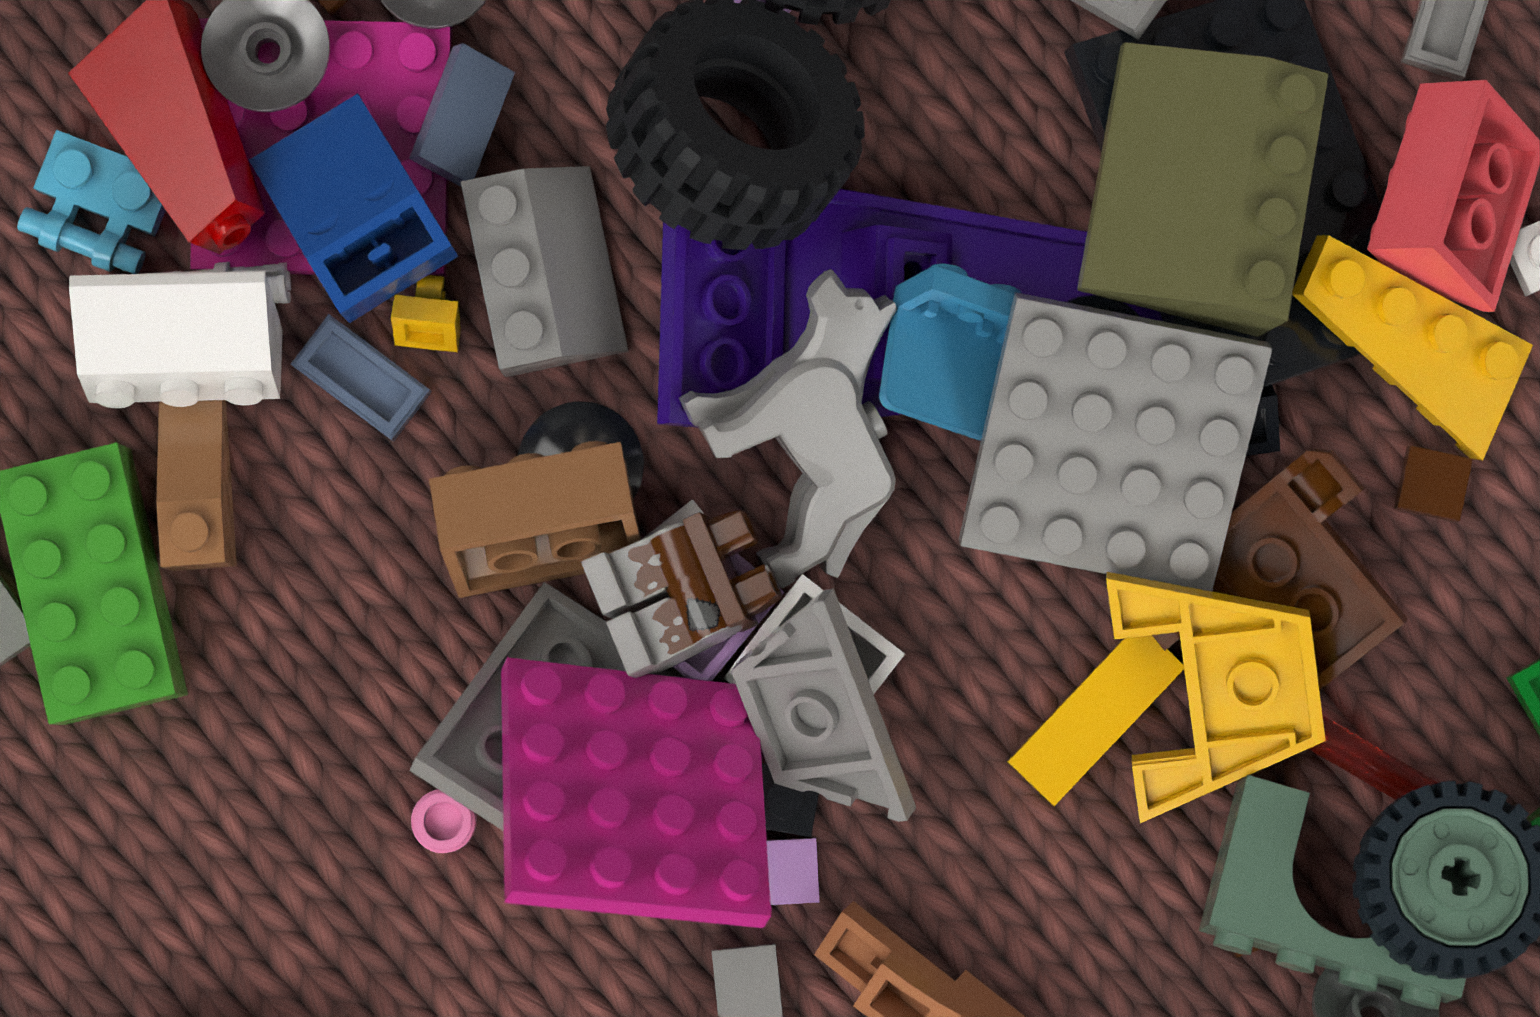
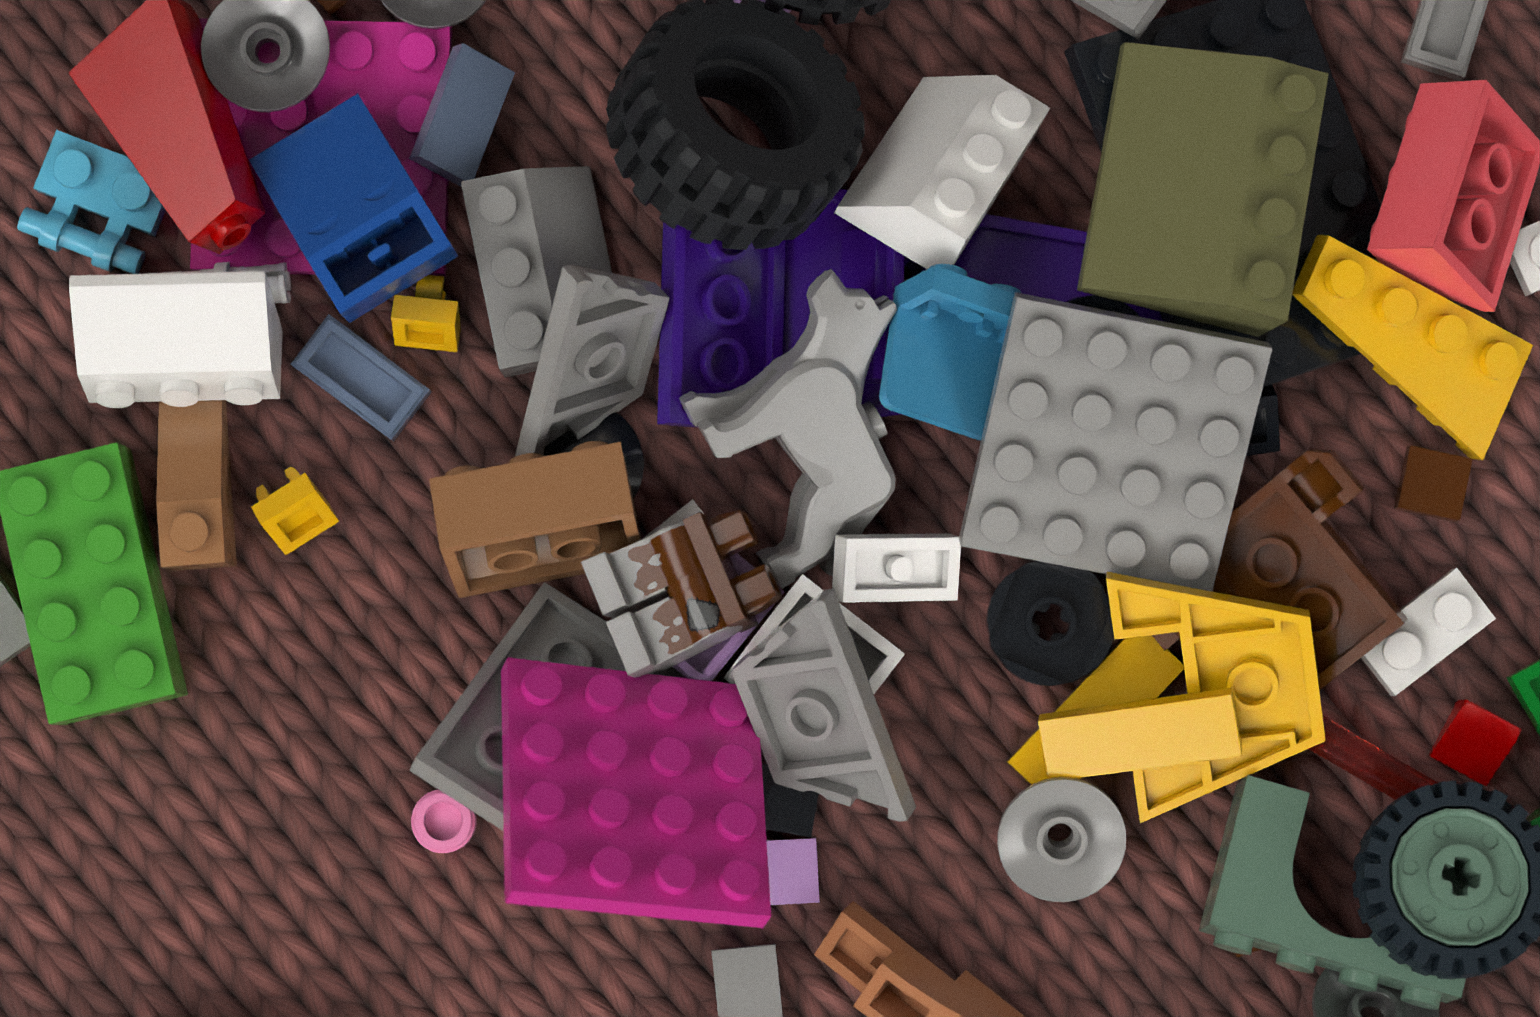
(293, 512): none -> yellow tile
(591, 354): none -> light grey wing
(896, 567): none -> white plate
(942, 165): none -> white slope
(1016, 637): none -> black plate
(1068, 867): none -> light grey dish
(1140, 734): none -> yellow tile
(1436, 626): none -> white plate
(1474, 741): none -> red slope

